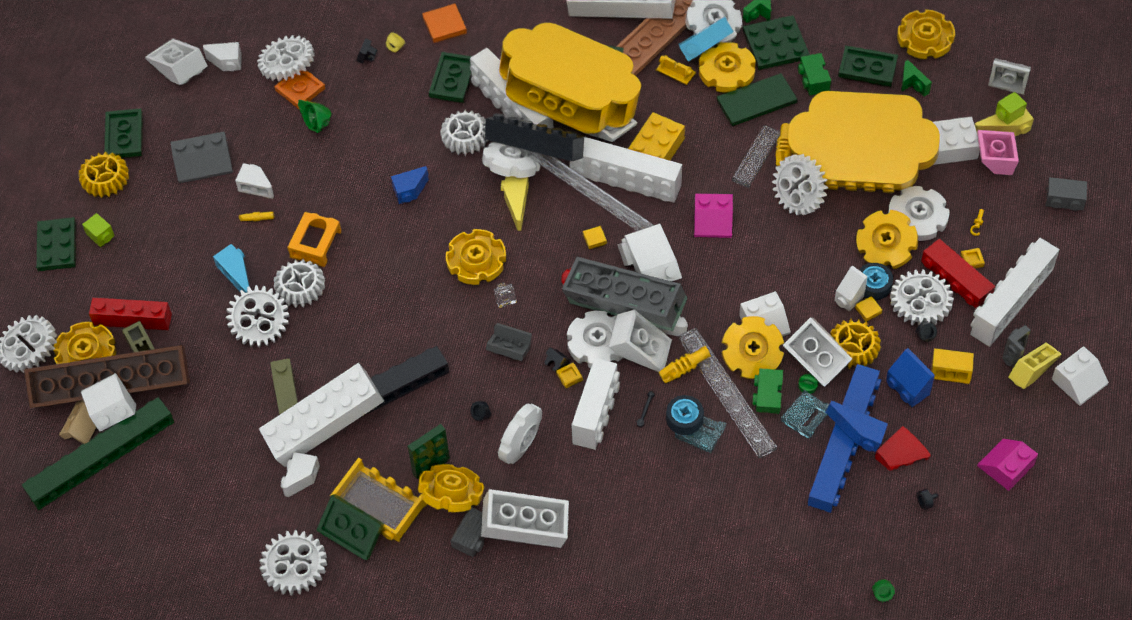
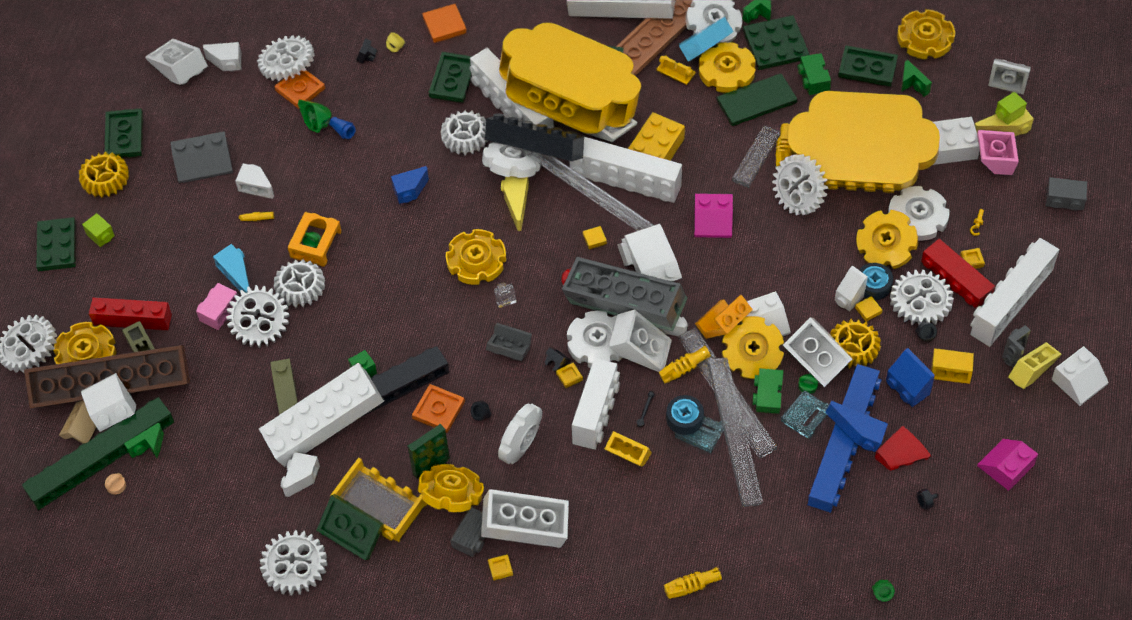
(115, 483): none -> light nougat tile
(150, 438): none -> green slope
(214, 307): none -> bright pink brick
(311, 239): none -> green tile
(342, 127): none -> blue cone
(365, 361): none -> green brick
(438, 407): none -> orange tile
(500, 567): none -> yellow tile
(628, 449): none -> yellow brick
(691, 583): none -> yellow hinge
(722, 317): none -> light orange panel
(735, 432): none -> clear tile

